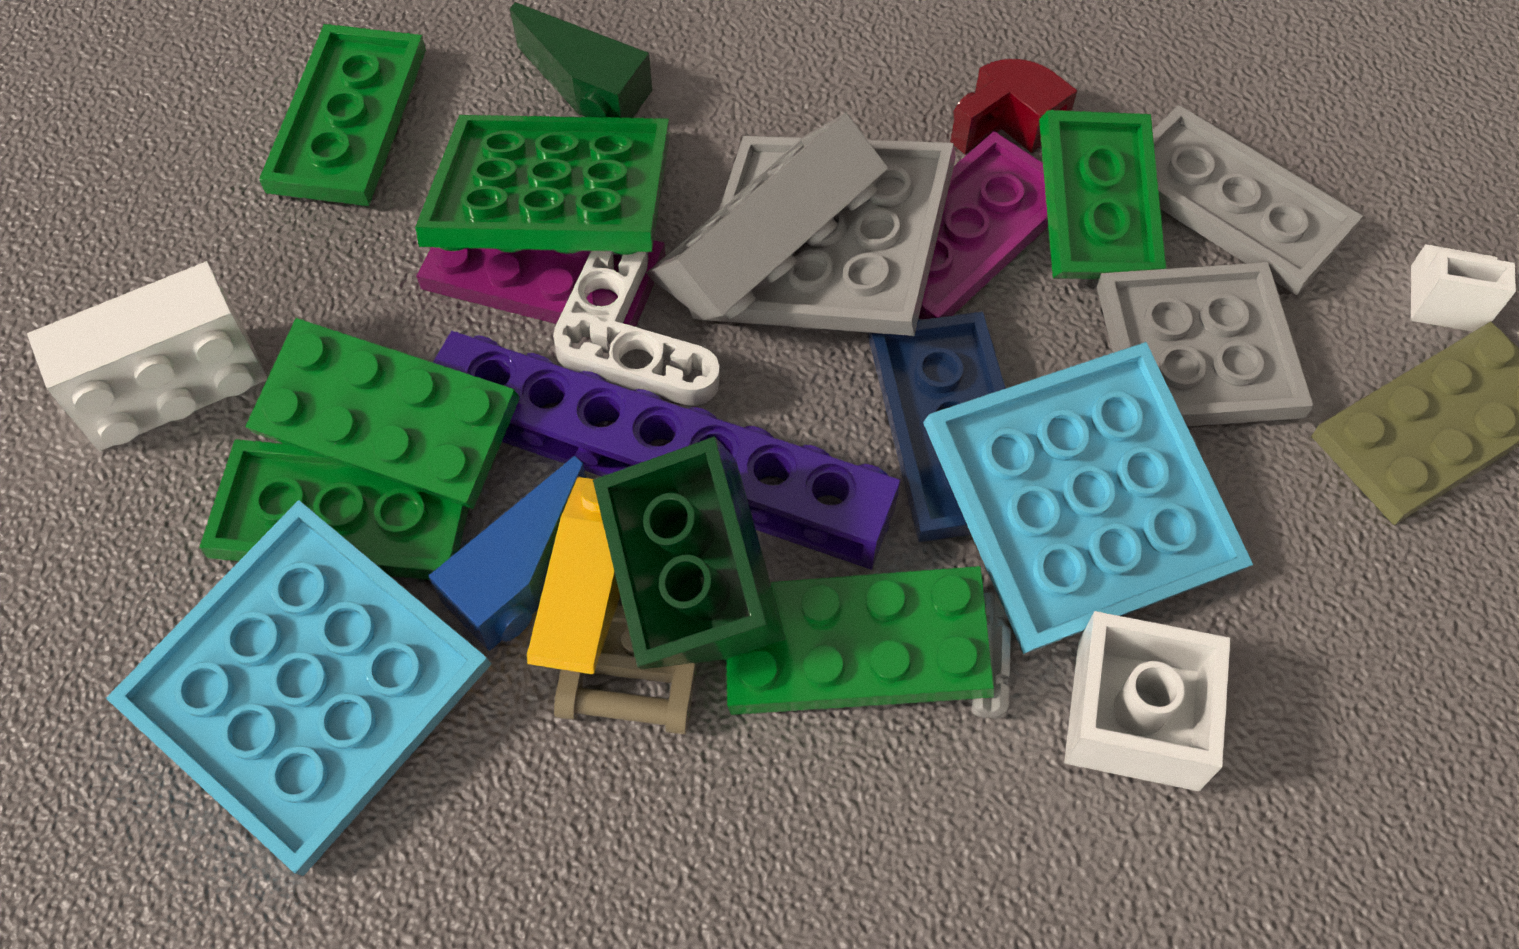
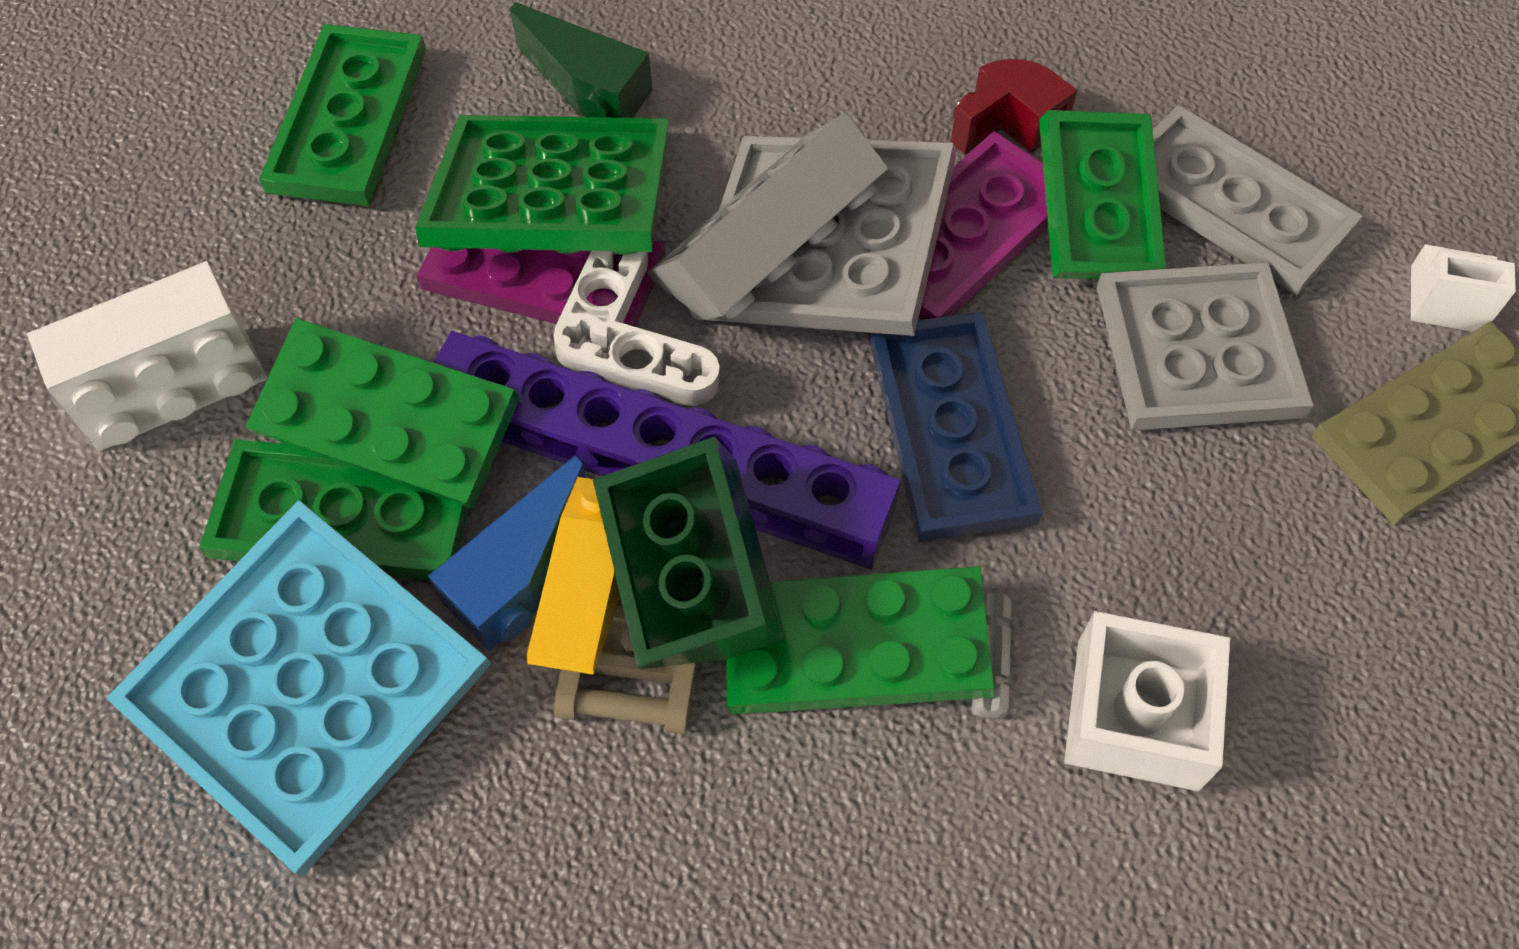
(1085, 495): medium azure plate -> none

